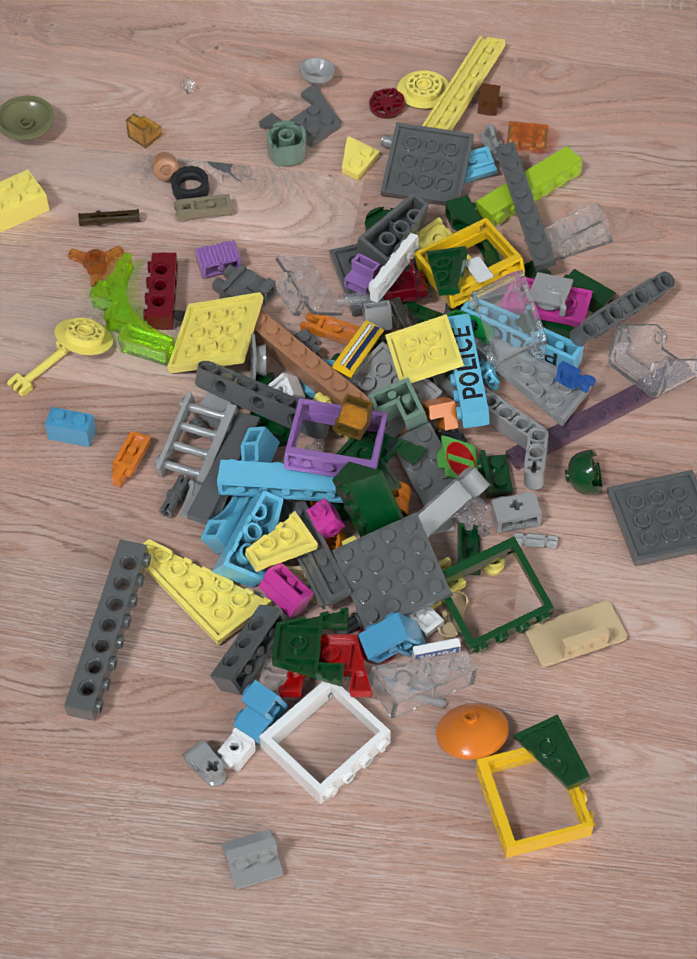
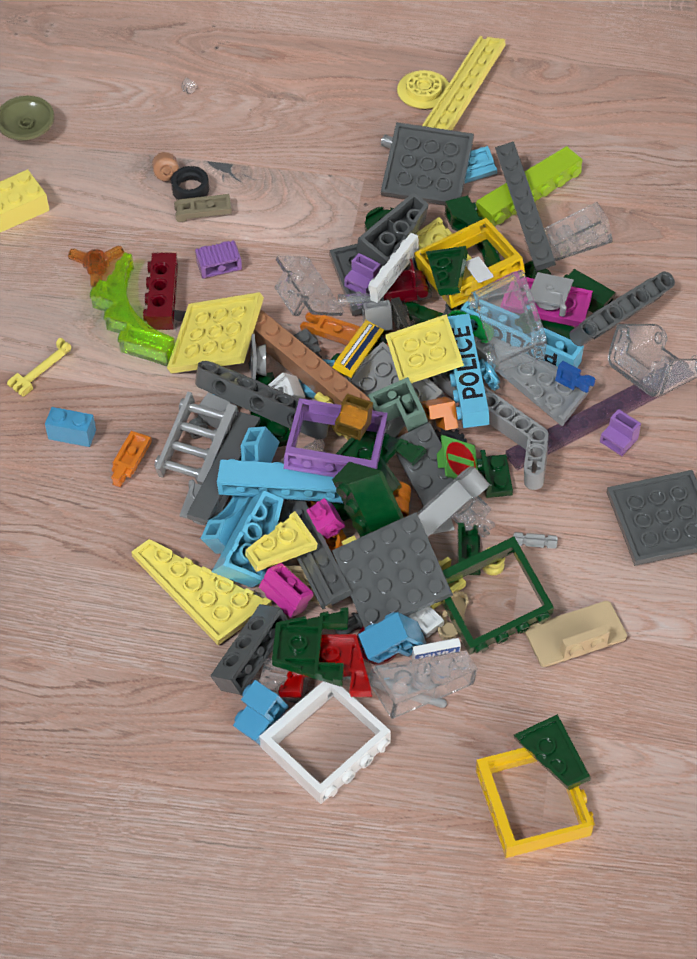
(83, 336): light yellow wheel -> none
(90, 705): dark grey brick -> none
(108, 217): dark brown pin -> none
(142, 130): clear yellow piece -> none
(174, 496): dark grey pin -> none
(205, 763): light grey piece -> none
(242, 282): dark grey hips -> none
(245, 749): white brick -> none
(252, 859): light grey bracket -> none
(286, 143): sand green brick -> none
(317, 70): light grey piece -> none
(317, 119): dark grey wing -> none
(358, 158): light yellow wing -> none
(387, 103): dark red wheel -> none
(472, 731): orange dish -> none
(489, 99): reddish brown brick -> none
(491, 139): light grey hinge -> none
(515, 512): light grey brick -> none
(528, 135): clear orange slope -> none
(584, 473): dark green cylinder -> none
(620, 433): none -> medium lavender piece

